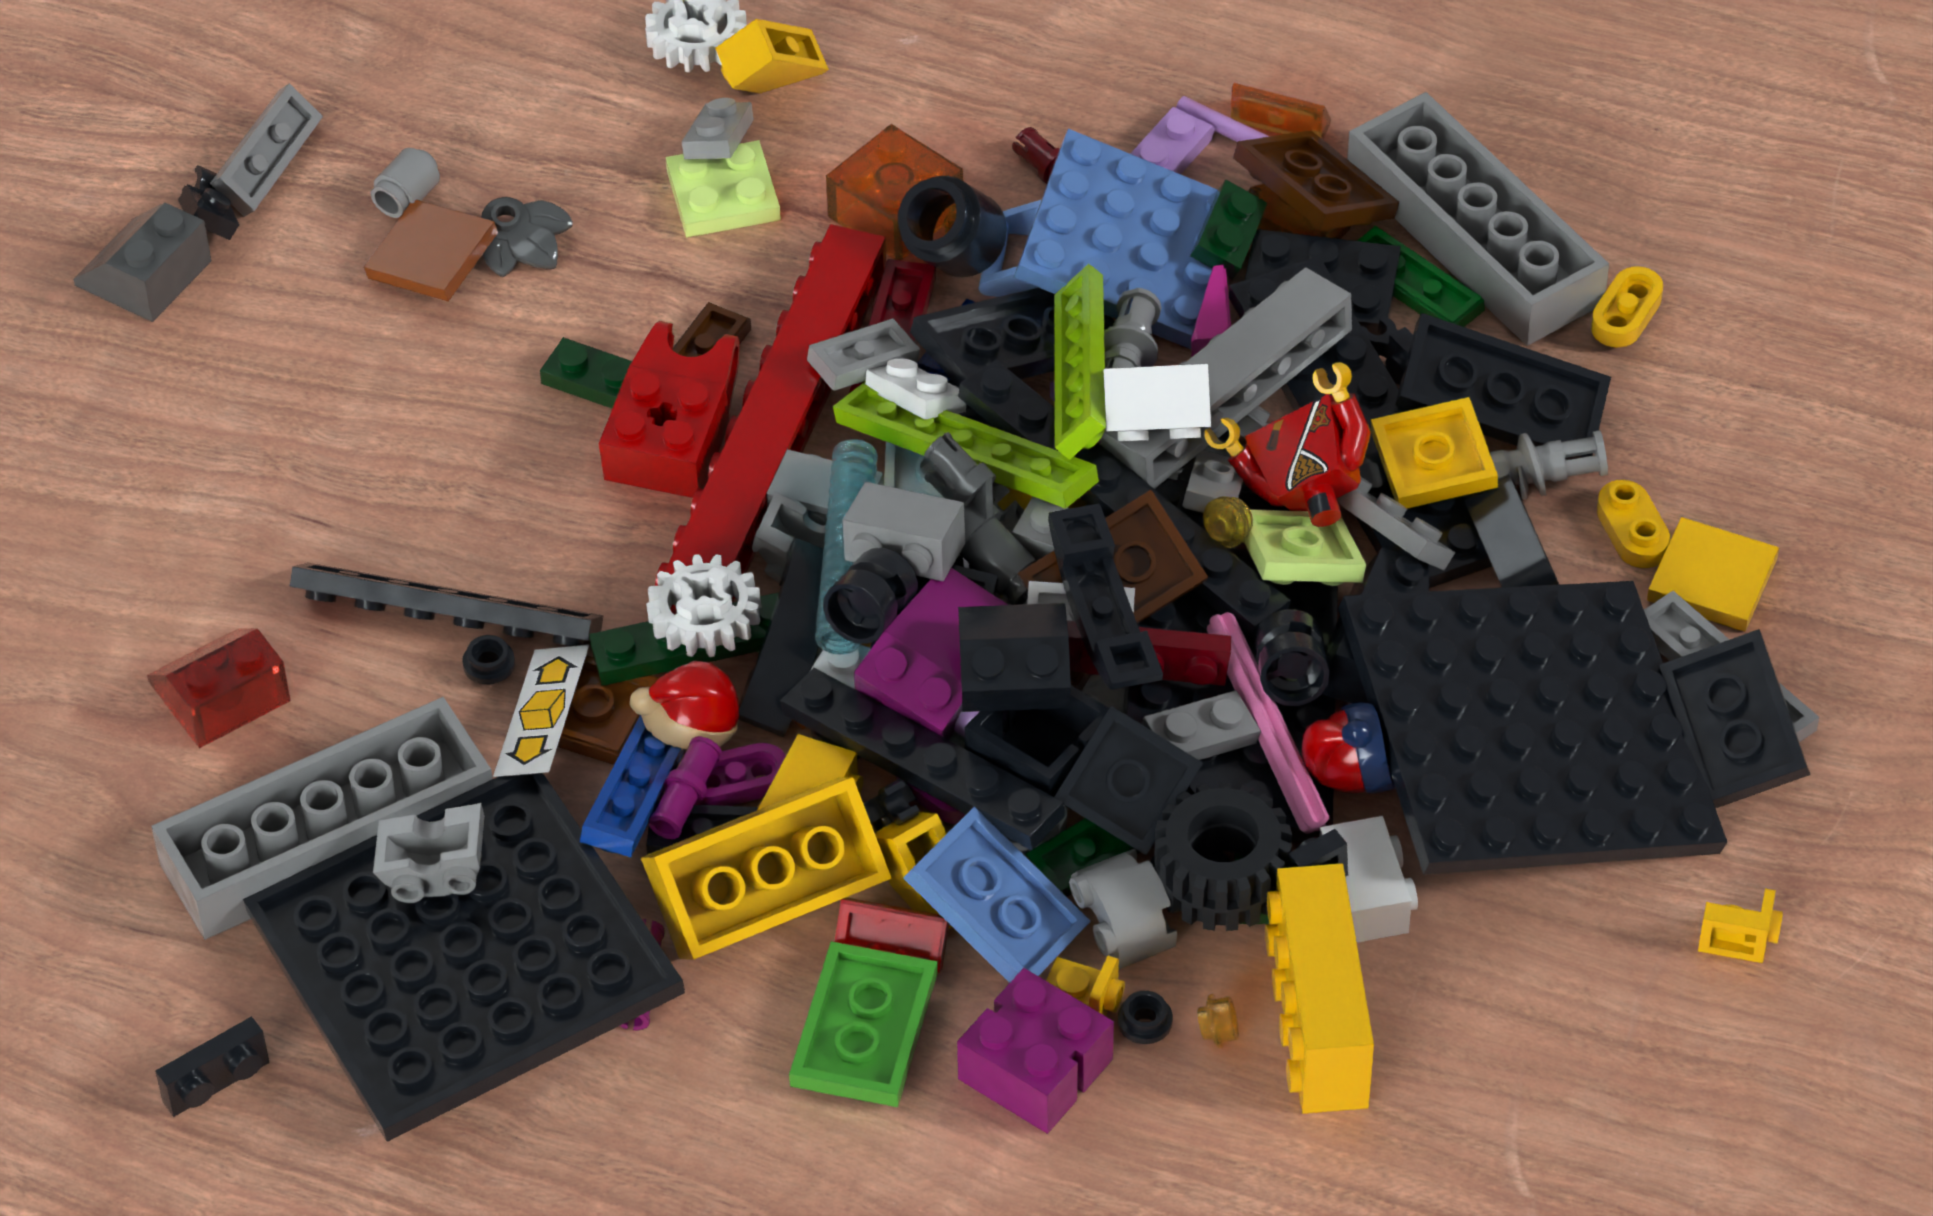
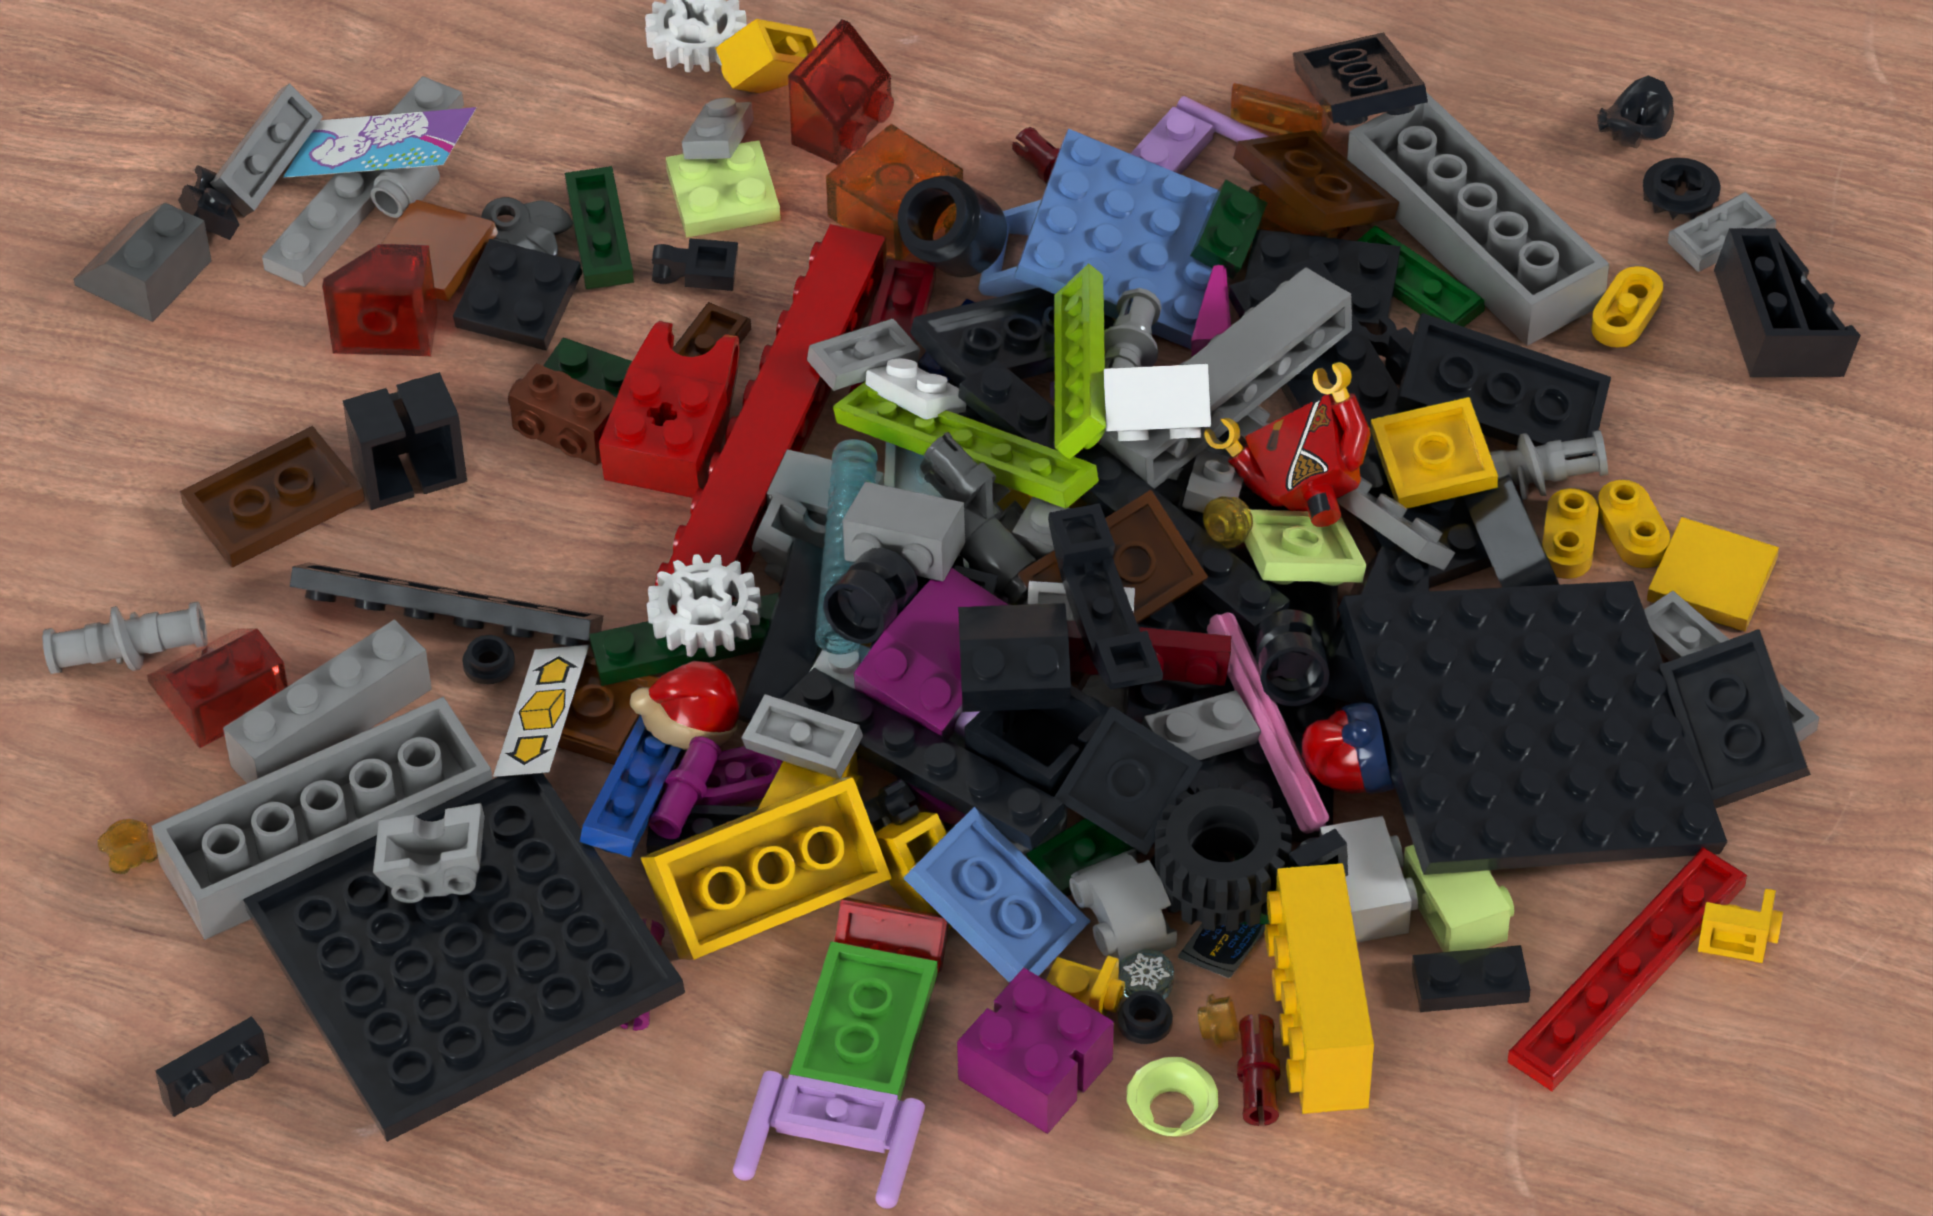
(125, 638): none -> light grey piece
(127, 834): none -> clear yellow plate
(272, 496): none -> reddish brown plate
(330, 703): none -> light grey brick
(343, 201): none -> light grey plate
(380, 142): none -> sticker
(383, 302): none -> clear red slope
(411, 421): none -> black piece
(517, 294): none -> black plate
(560, 412): none -> copper brick
(599, 227): none -> dark green plate
(704, 264): none -> black plate
(802, 736): none -> light grey plate
(834, 1116): none -> lavender plate
(838, 95): none -> clear red slope
(1147, 972): none -> clear light blue tile
(1172, 1075): none -> yellowish green piece
(1221, 949): none -> sticker
(1258, 1070): none -> dark red pin
(1360, 79): none -> black plate
(1461, 907): none -> yellowish green brick
(1470, 978): none -> black plate
(1570, 532): none -> yellow plate
(1625, 970): none -> red tile
(1639, 113): none -> black hat
(1665, 178): none -> black gear
(1703, 237): none -> light grey plate
(1777, 311): none -> black wedge

